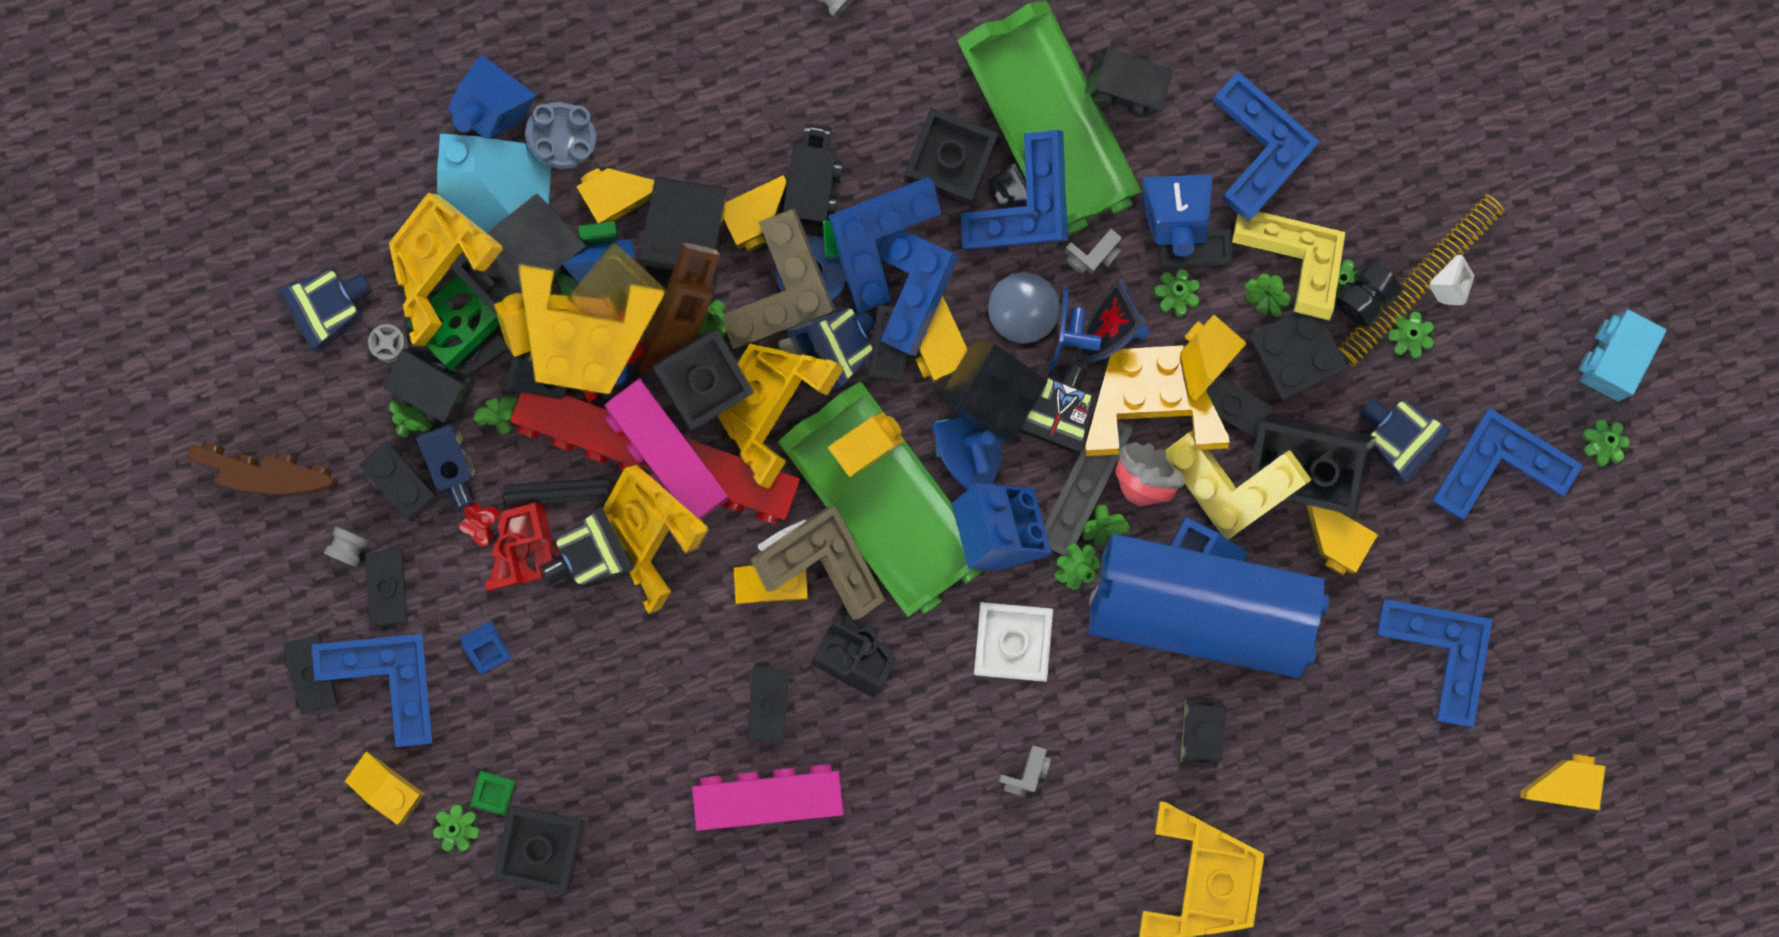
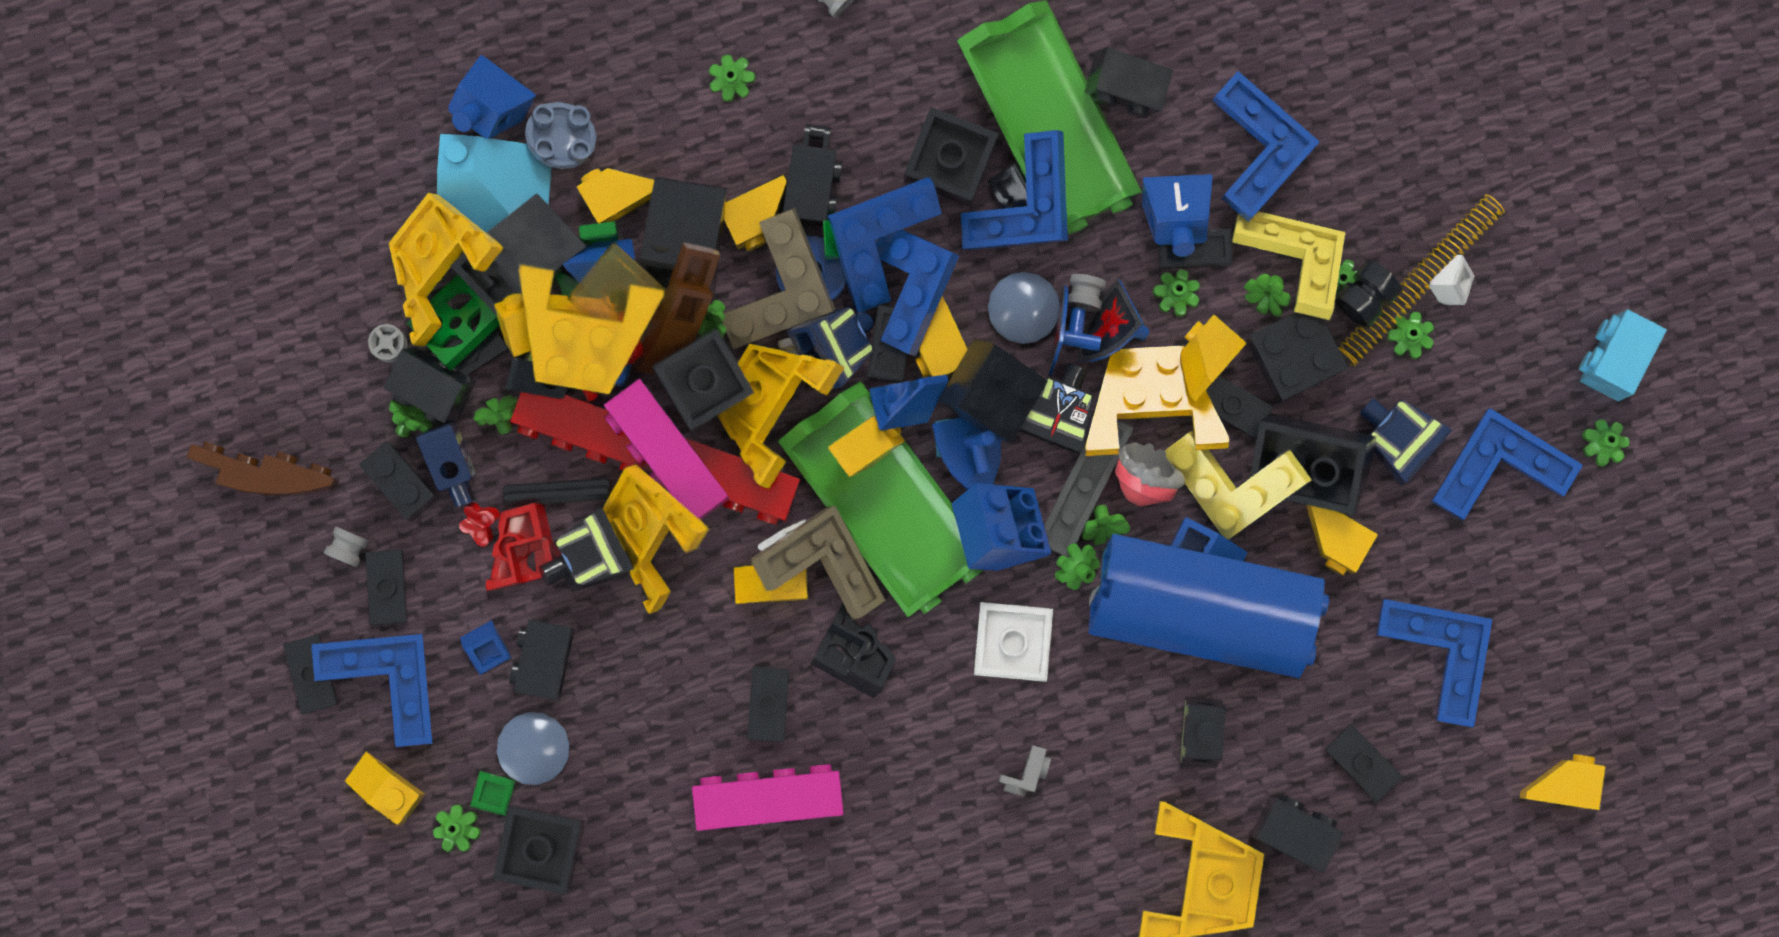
(325, 305): dark blue torso -> none
(533, 748): none -> sand blue dish
(542, 659): none -> black brick
(732, 85): none -> bright green plant
(907, 401): none -> blue slope
(1086, 292): none -> light grey wheel
(1103, 252): light grey bracket -> none
(1297, 834): none -> black brick
(1363, 763): none -> black plate

